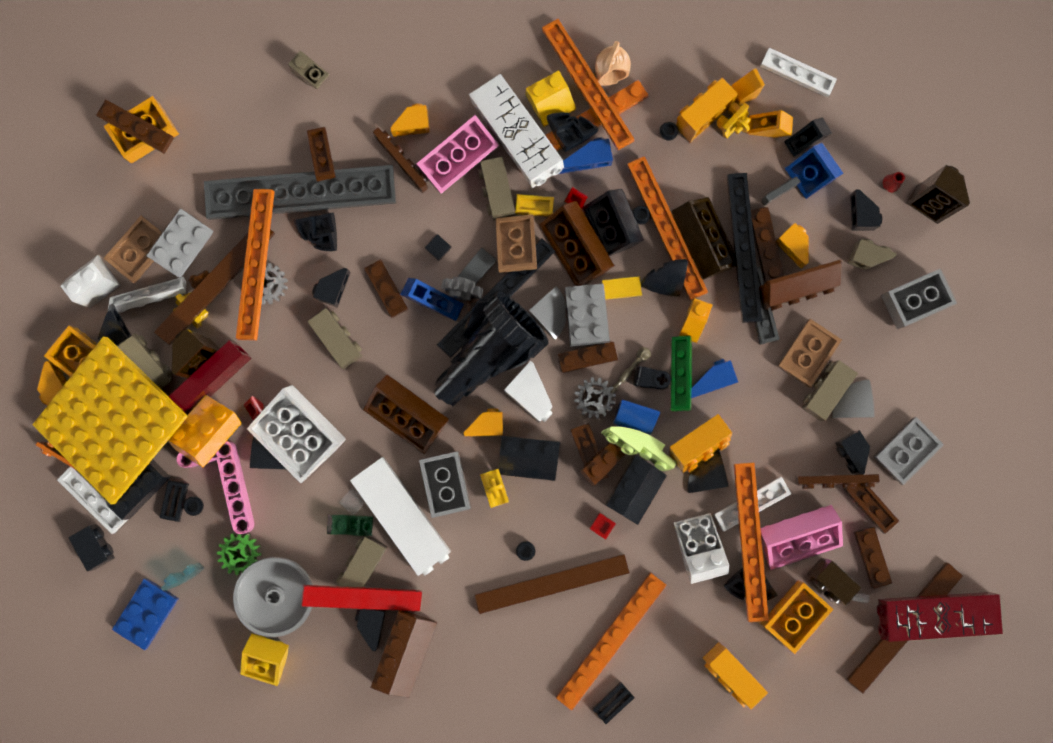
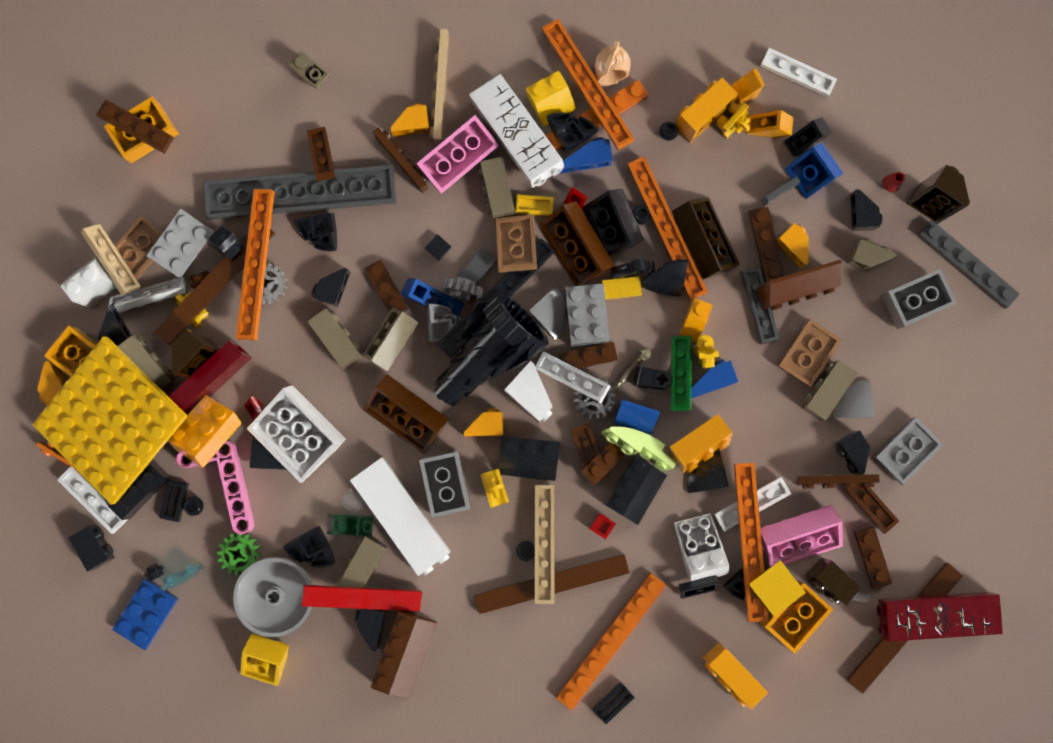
(110, 259): none -> tan plate
(154, 572): none -> black plate
(225, 243): none -> black slope
(311, 548): none -> black brick
(390, 338): none -> dark tan brick
(438, 96): none -> tan plate
(439, 321): none -> light grey brick
(544, 544): none -> tan plate
(572, 377): none -> white plate
(634, 267): none -> black bar
(698, 587): none -> black tile
(705, 351): none -> yellow hips
(744, 248): black plate -> none
(777, 588): none -> yellow tile
(968, 264): none -> dark grey plate

